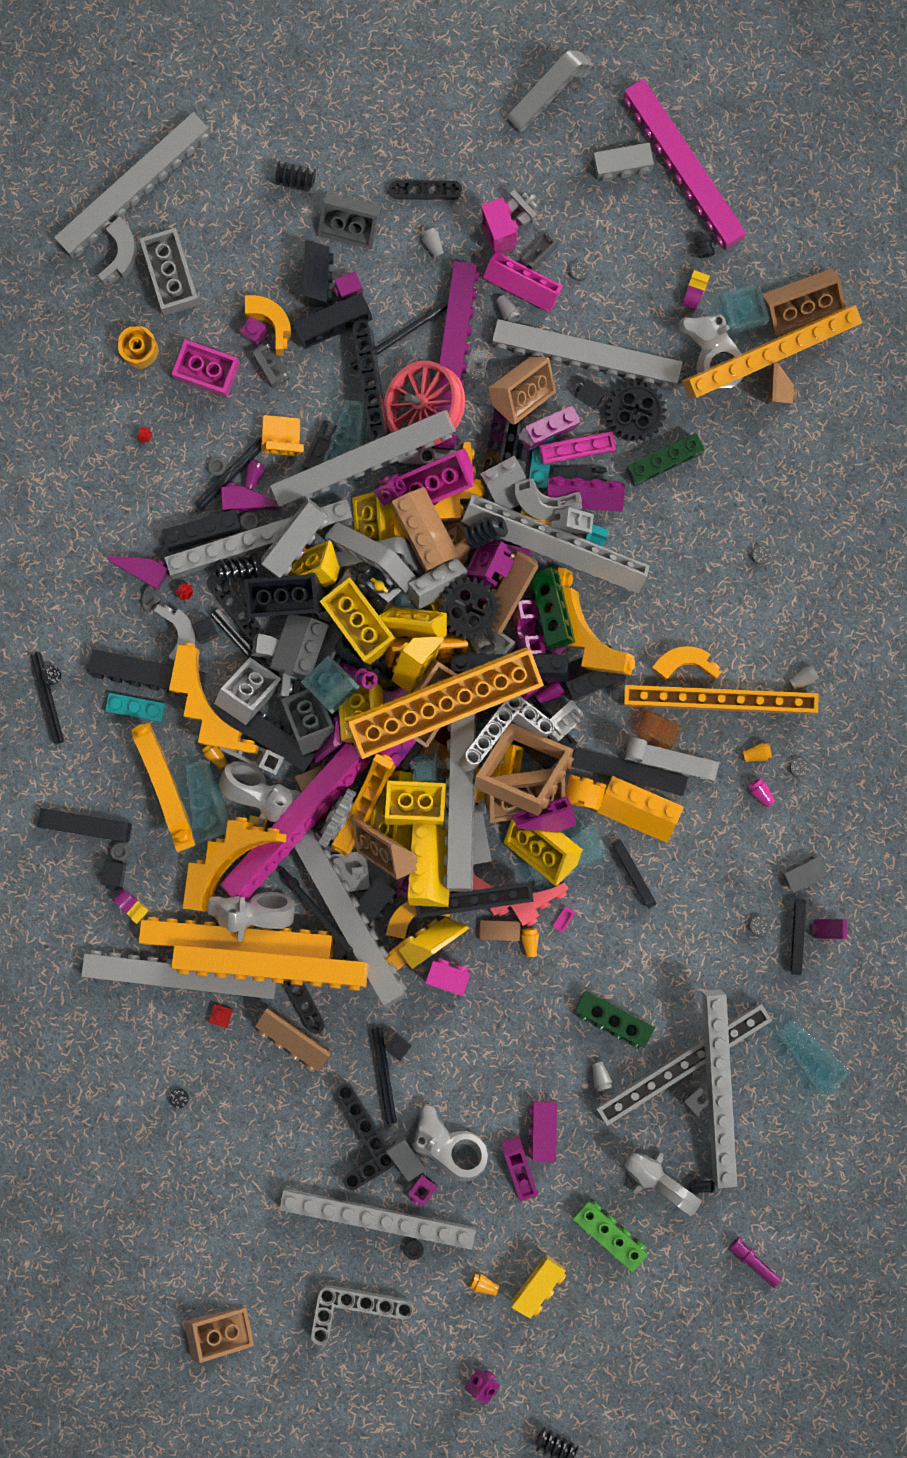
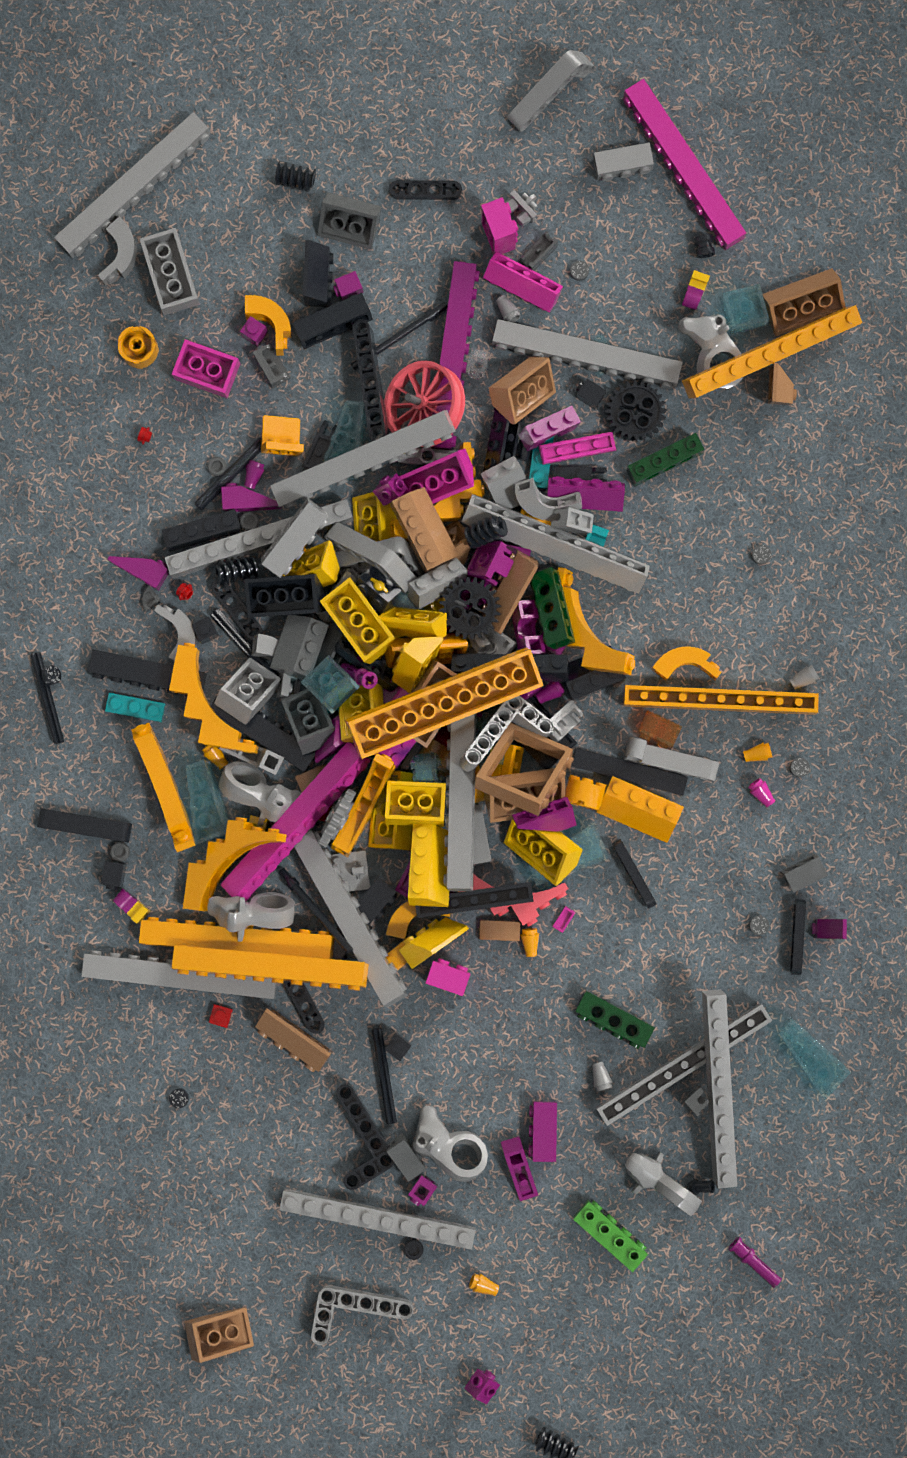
(383, 850): medium nougat slope -> none
(432, 241): light grey cone -> none
(538, 1287): yellow slope -> none

